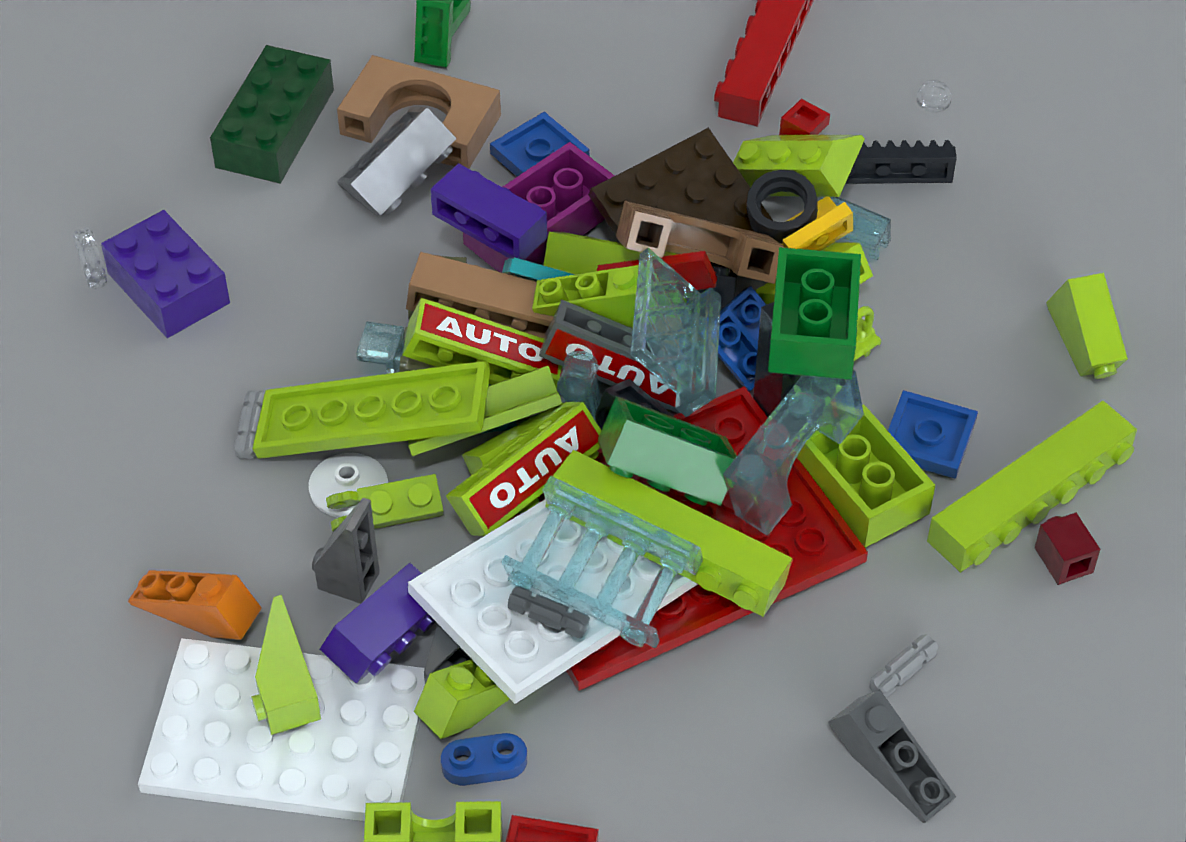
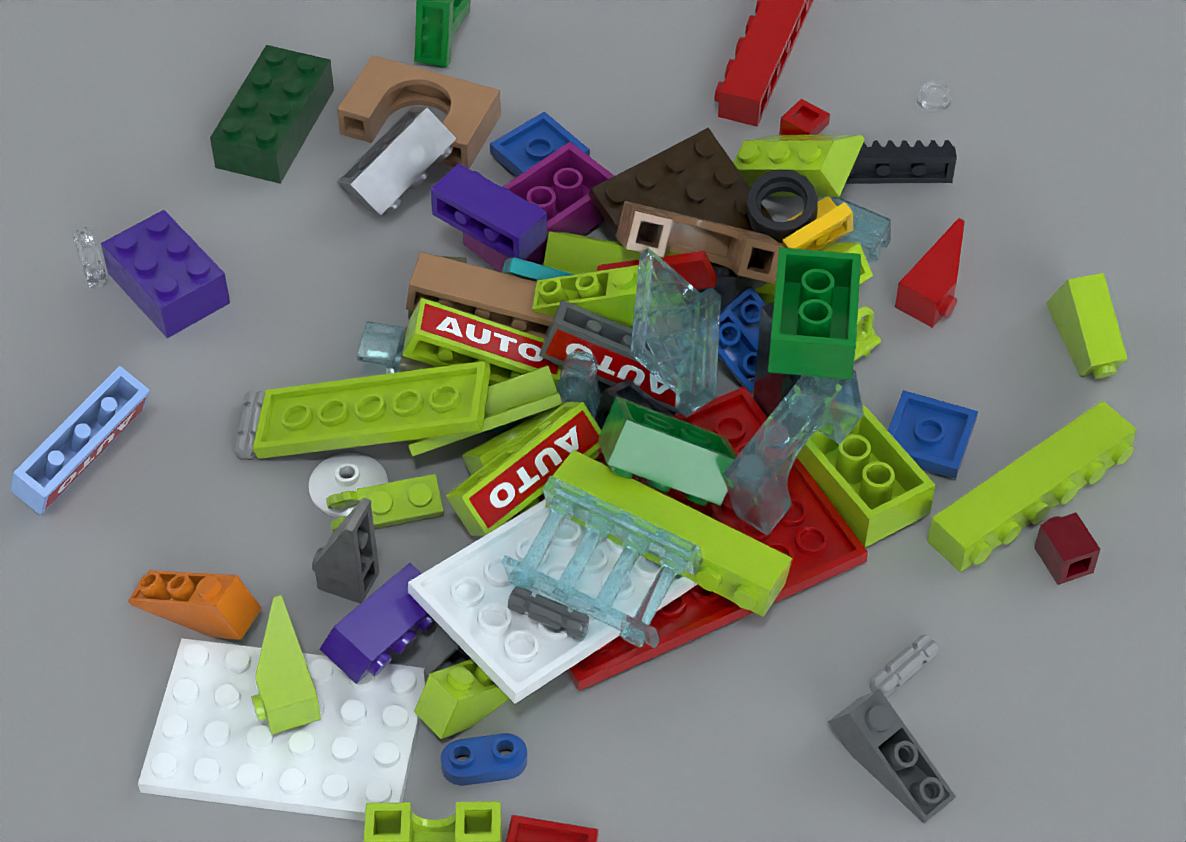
(79, 440): none -> light blue brick
(931, 284): none -> red slope

